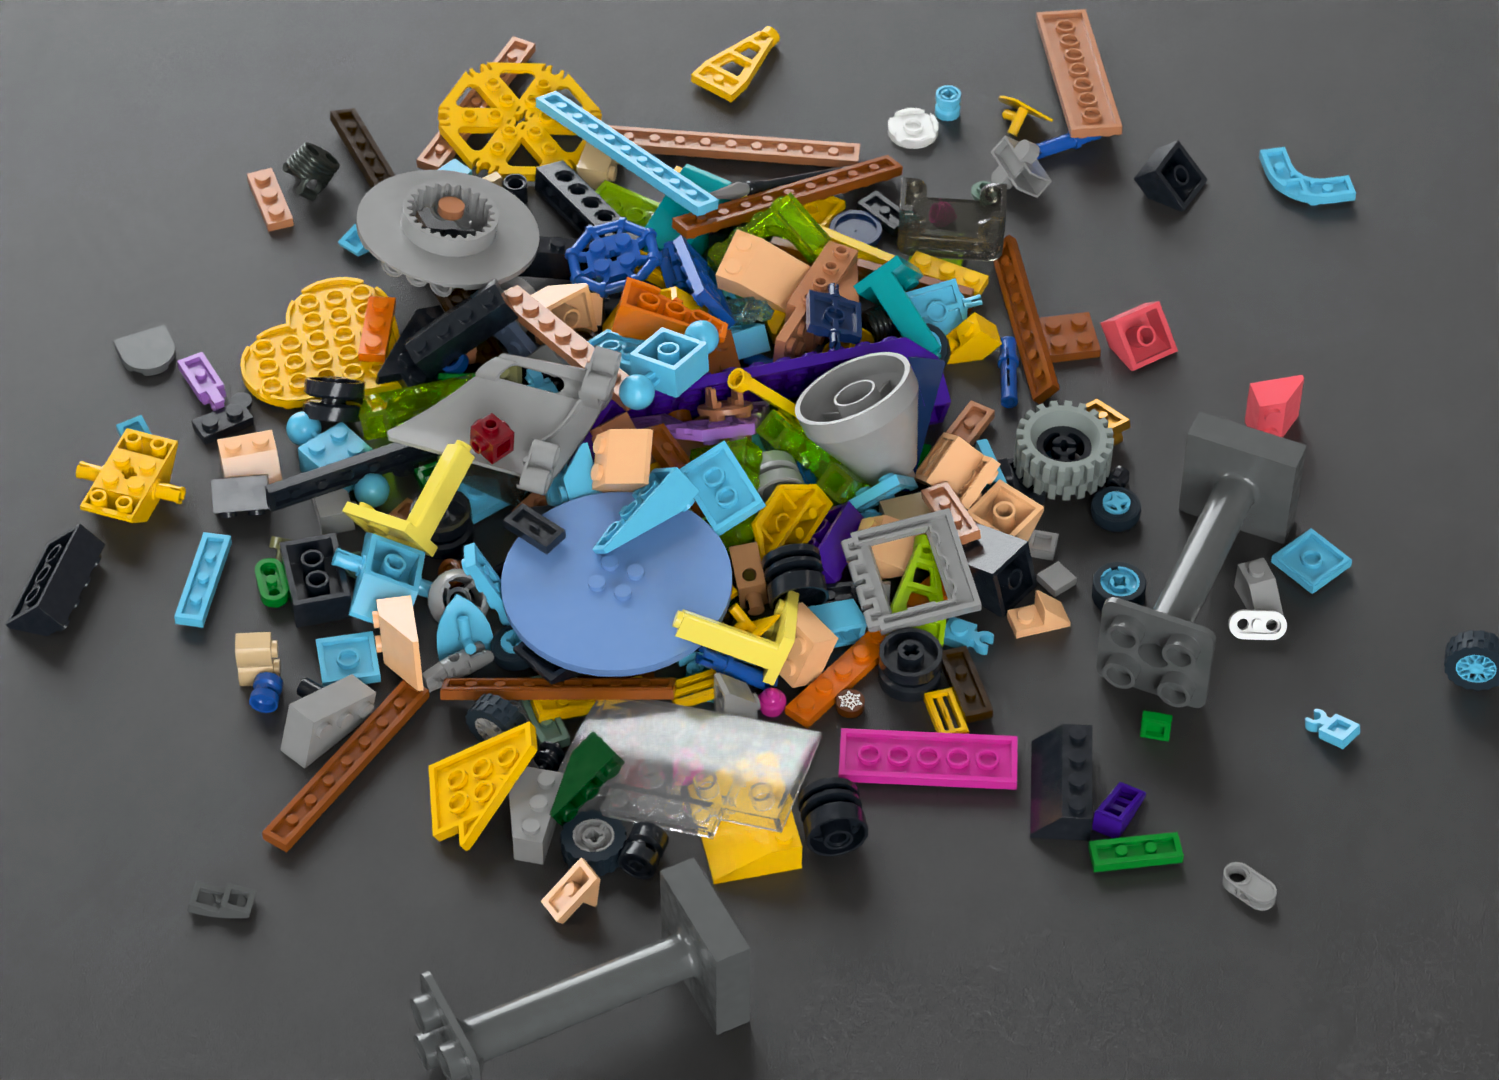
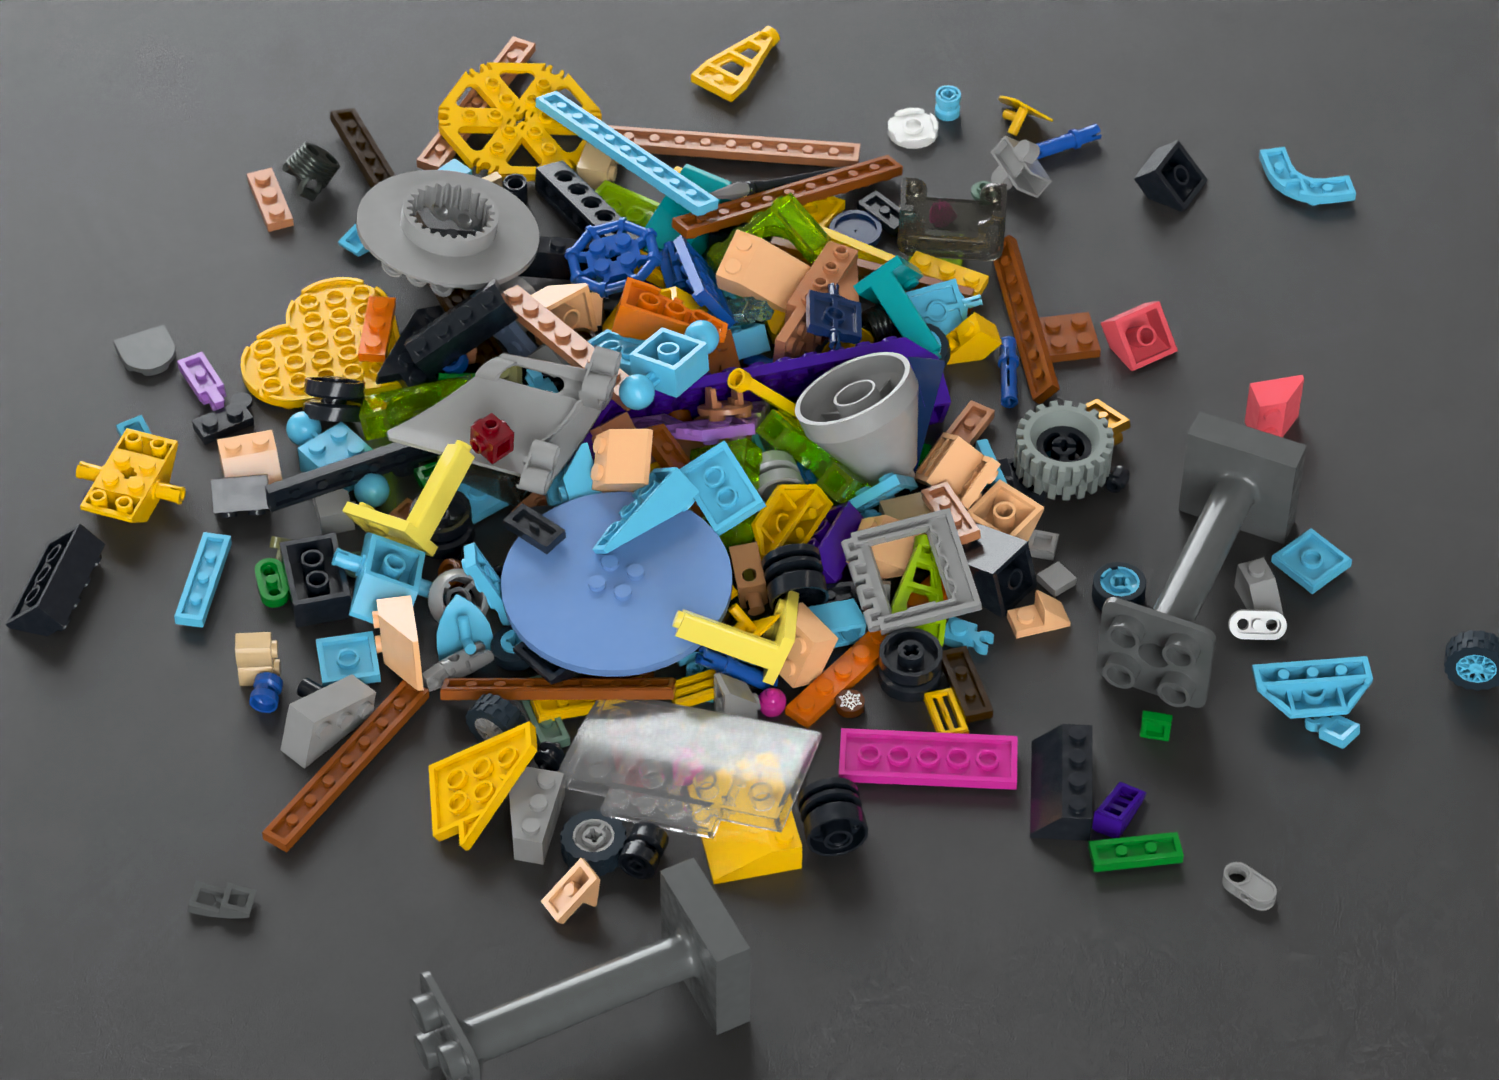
(450, 208): nougat tile -> none
(585, 773): dark green slope -> none
(1078, 74): nougat plate -> none
(1115, 509): black wheel -> none
(1314, 686): none -> medium azure wedge

